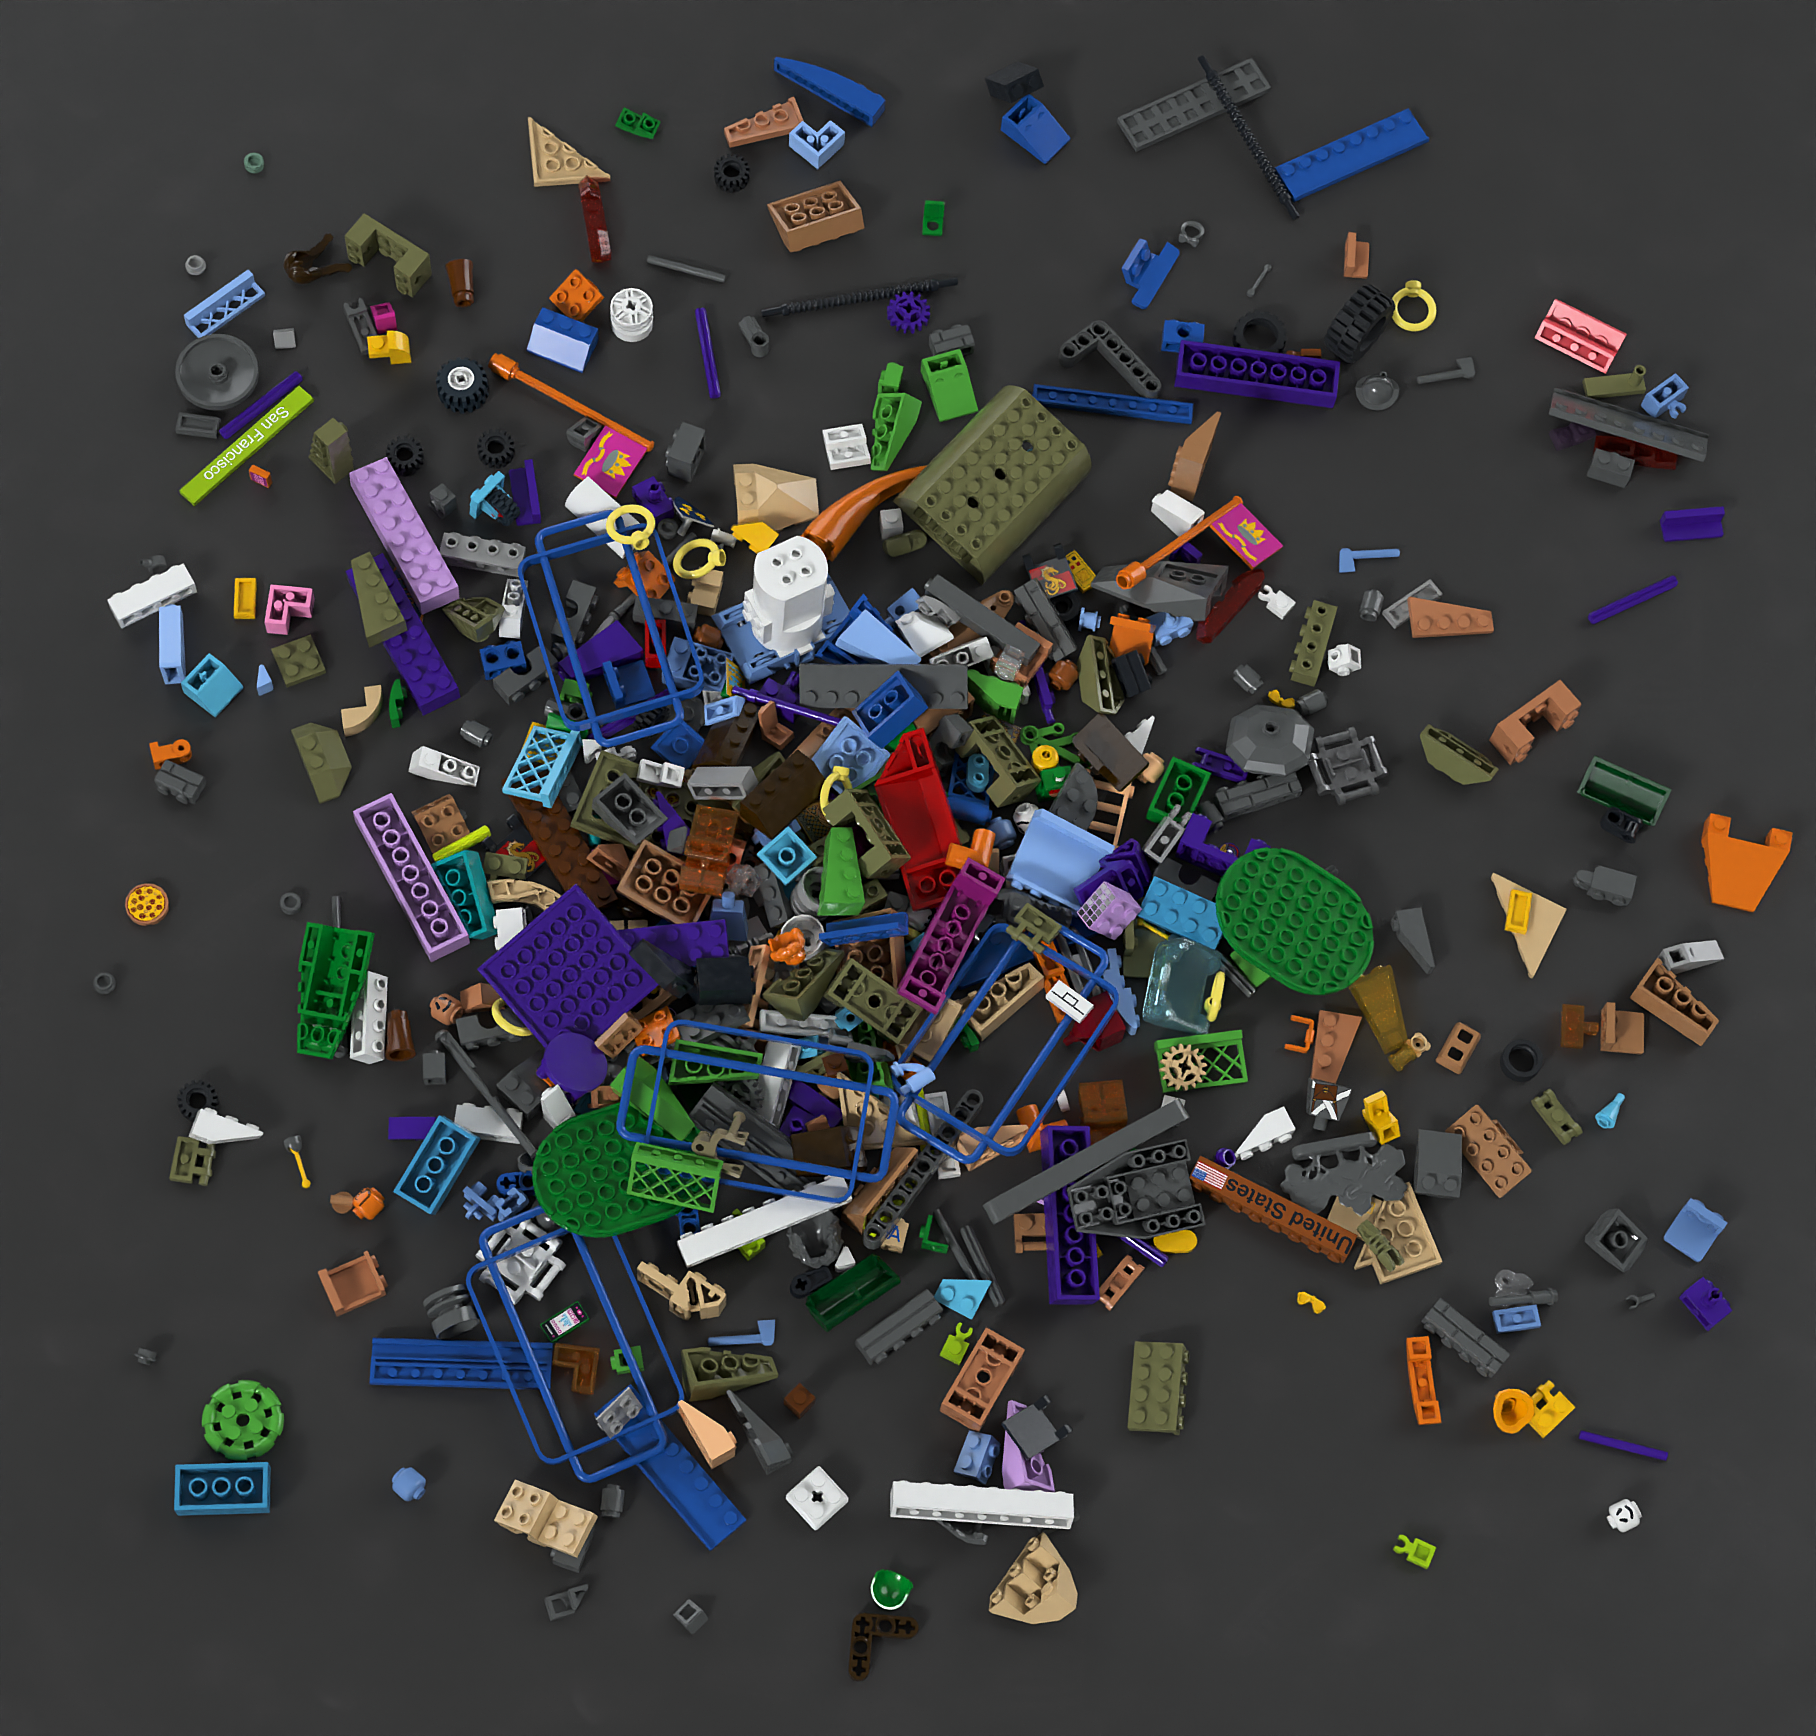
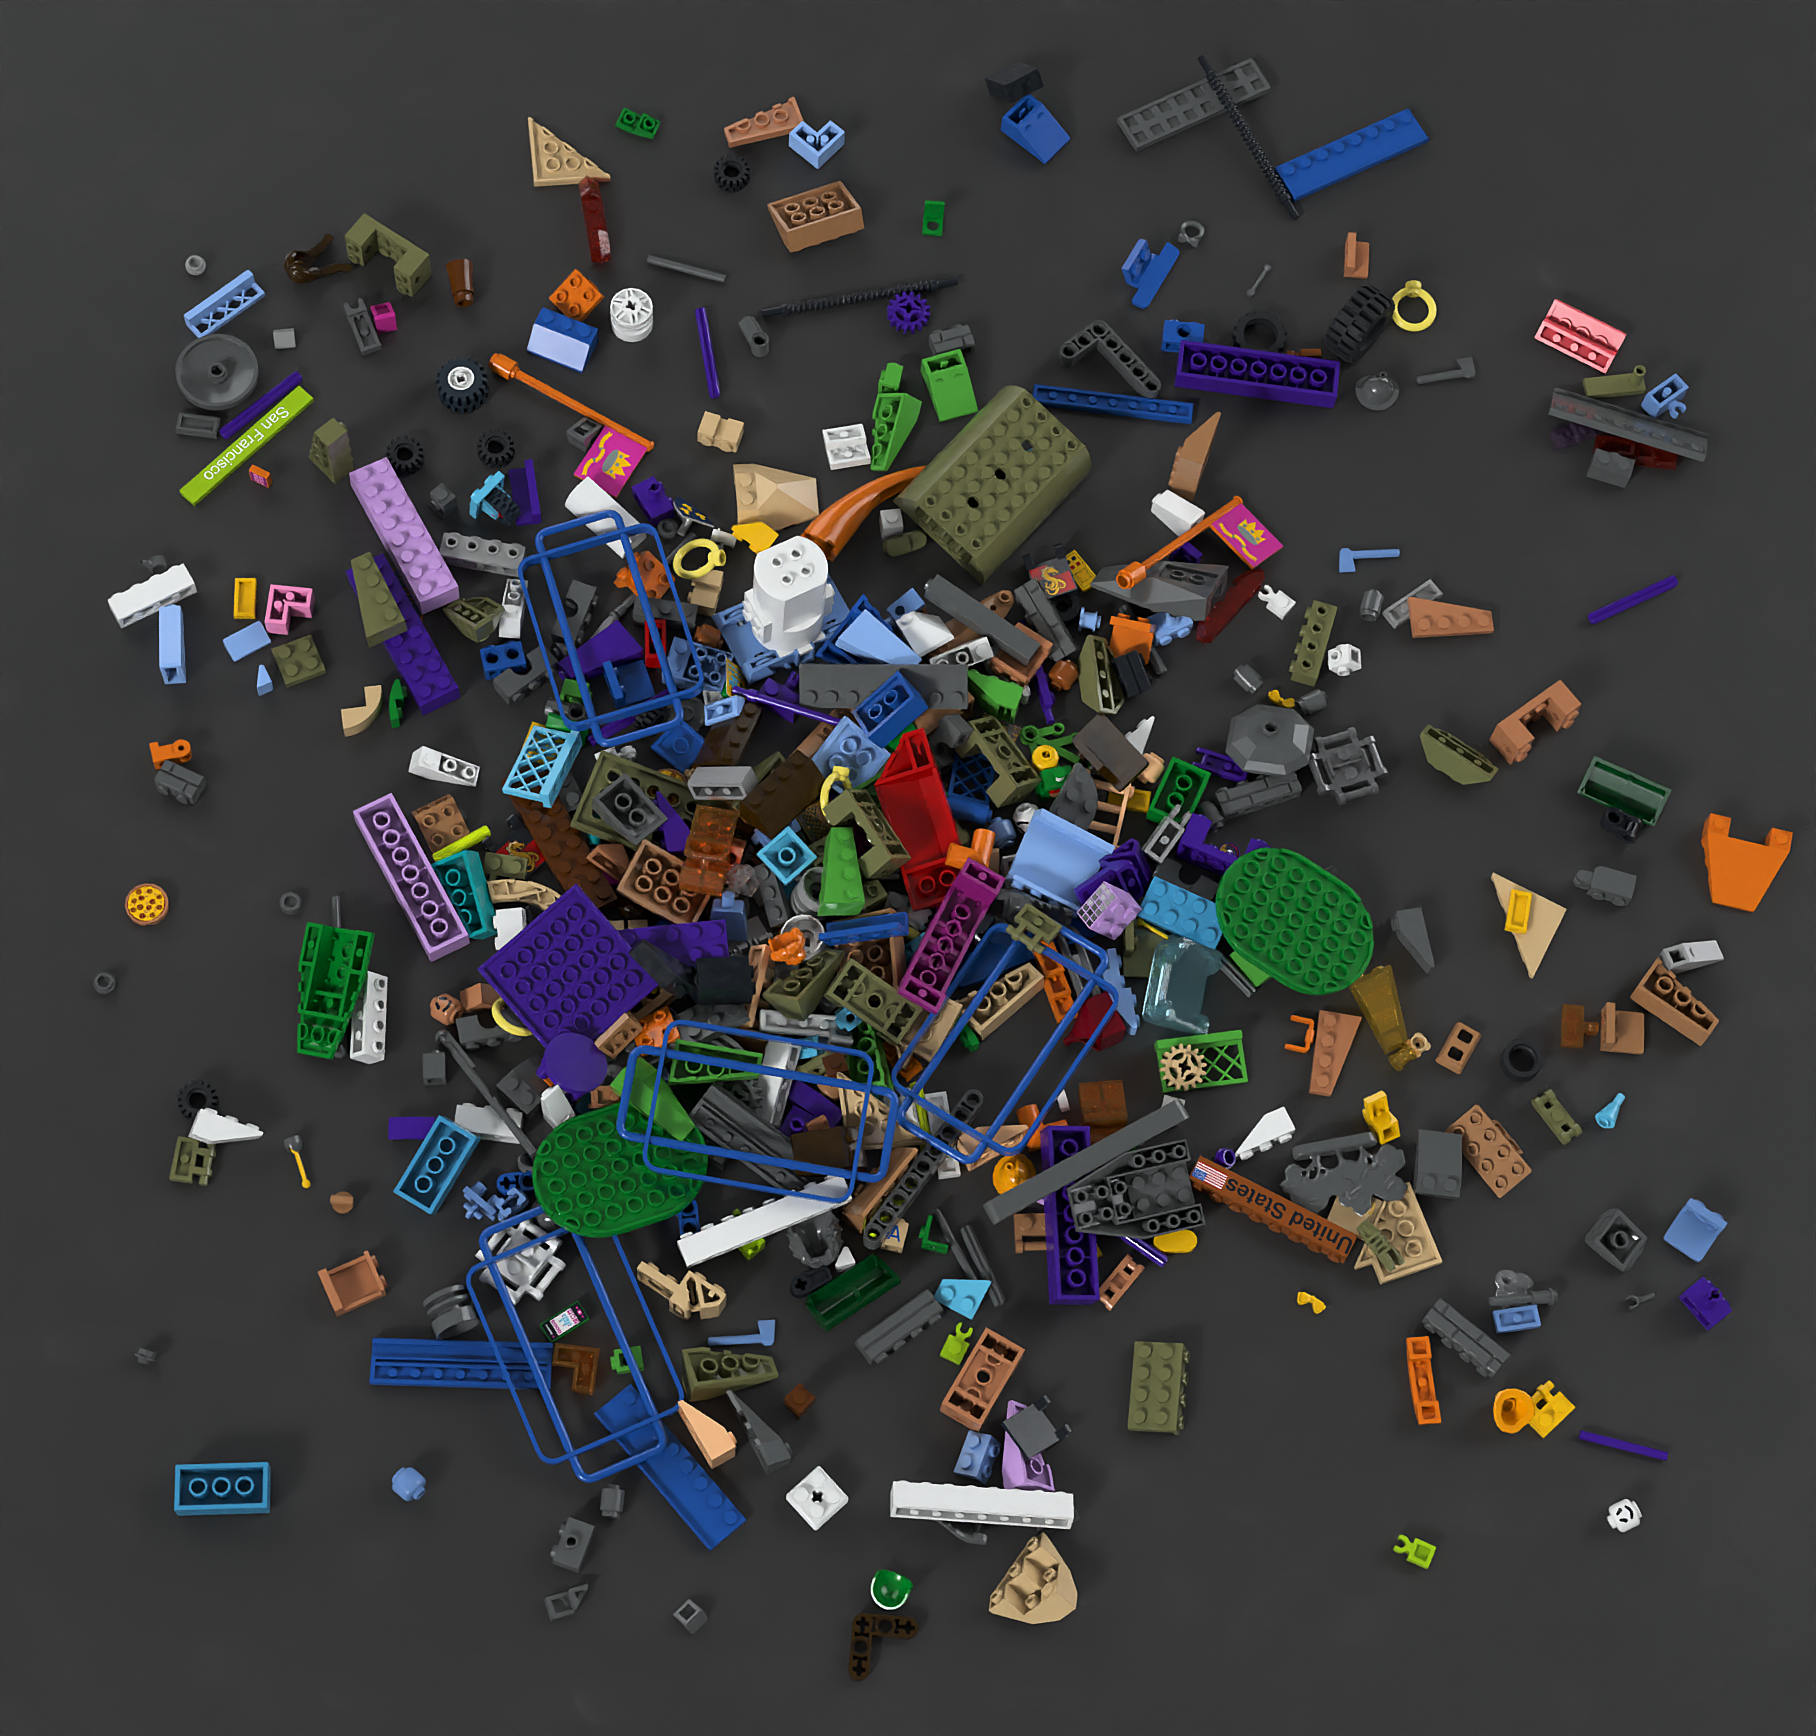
(211, 685): medium azure slope -> none
(233, 1410): bright green plate -> none
(246, 641): none -> light blue slope
(254, 162): sand green tile -> none
(323, 759): olive wedge -> none
(368, 1203): orange head -> none
(392, 345): yellow brick -> none
(399, 1038): reddish brown plant -> none
(476, 733): dark grey brick -> none
(545, 1518): tan piece -> none
(590, 748): white slope -> none
(619, 1413): light grey hinge -> none
(637, 539): light yellow piece -> none
(660, 774): white slope -> none
(676, 1163): bright green fence -> none
(677, 840): dark grey slope -> none
(686, 451): dark grey brick -> none
(707, 1145): dark tan piece -> none
(720, 432): none -> tan brick
(746, 1044): dark grey plant -> none
(771, 730): nougat bracket -> none
(834, 88): blue slope -> none
(876, 1054): dark grey slope -> none
(922, 1077): light blue plant -> none
(931, 606): light grey slope -> none
(977, 768): medium azure plate -> none
(1009, 663): clear brick -> none
(1012, 1171): none -> light orange helmet
(1069, 1001): white tile -> none
(1139, 802): none -> yellow tile
(1216, 996): light yellow piece -> none
(1326, 1101): torso -> none
(1692, 524): dark purple panel -> none

